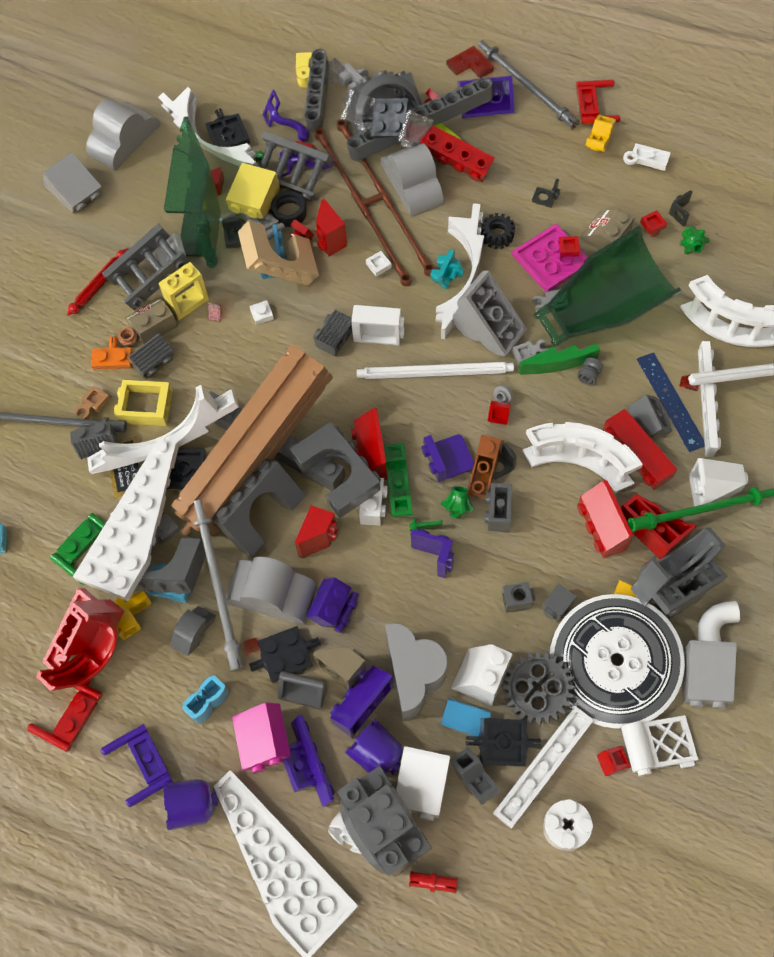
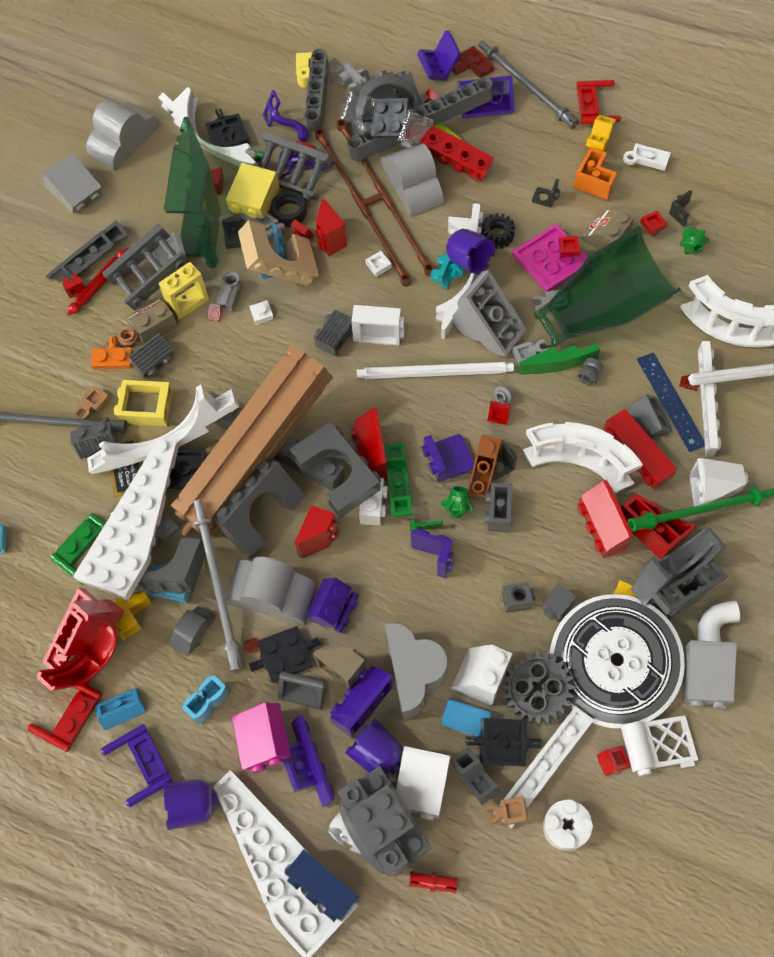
(73, 286): none -> red tile
(89, 252): none -> dark grey wedge
(120, 709): none -> dark azure slope
(229, 291): none -> light grey piece
(321, 886): none -> dark blue brick
(441, 61): none -> dark purple bracket
(470, 250): none -> dark purple cylinder
(511, 811): none -> medium nougat plate
(592, 175): none -> orange brick

